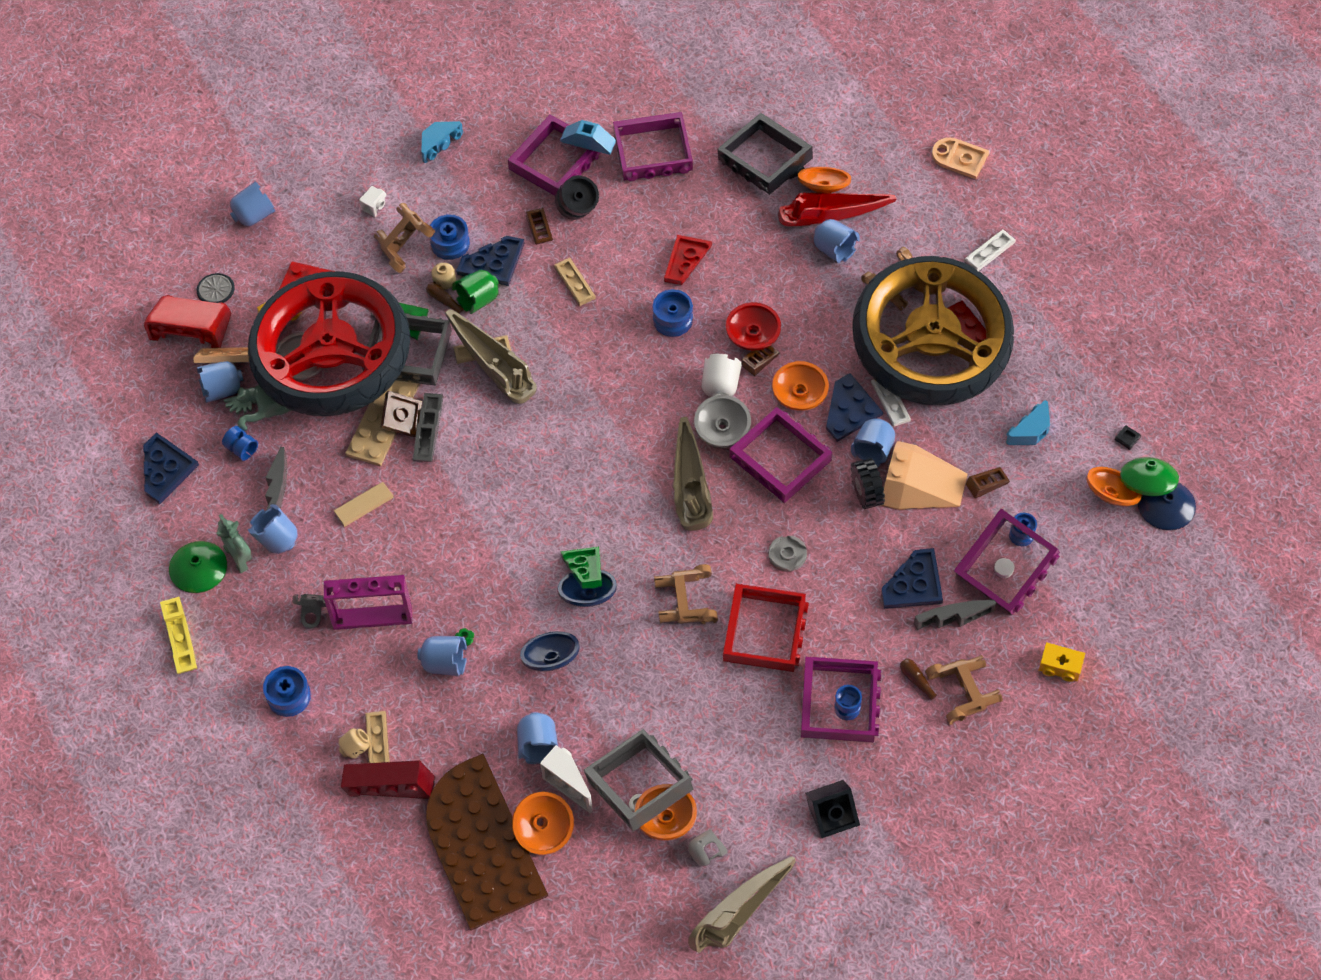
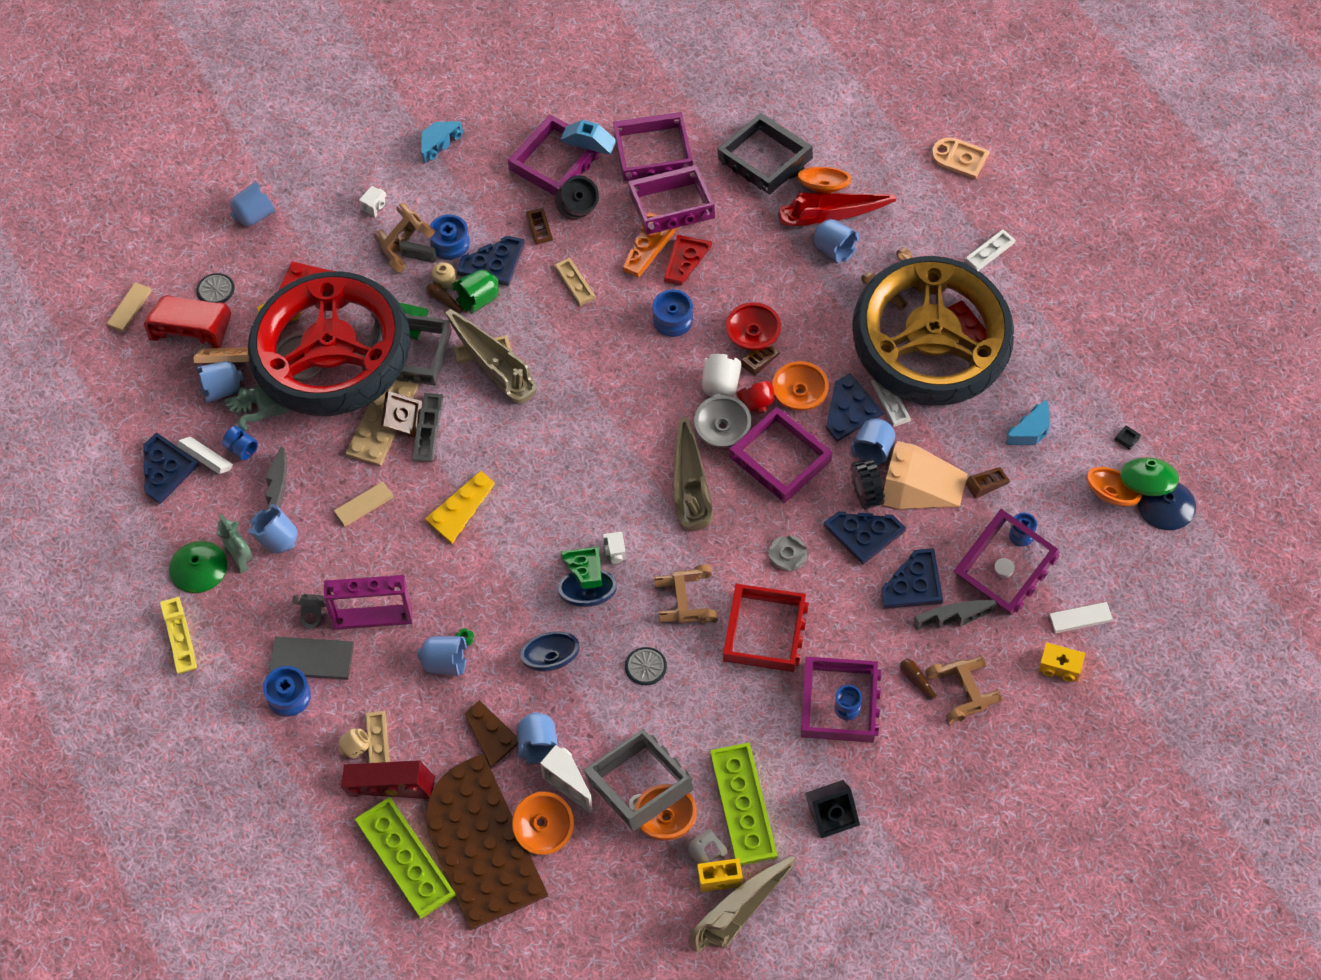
(129, 307): none -> tan tile
(204, 455): none -> white tile
(313, 656): none -> dark grey tile
(405, 857): none -> lime plate
(418, 251): none -> dark grey tile
(455, 512): none -> yellow wing
(492, 734): none -> reddish brown wing
(614, 547): none -> white brick
(645, 666): none -> light grey wheel
(646, 249): none -> orange wing
(669, 181): none -> magenta window
(719, 875): none -> yellow brick
(743, 804): none -> lime plate
(757, 397): none -> red cylinder
(864, 533): none -> dark blue plate
(1080, 617): none -> white tile

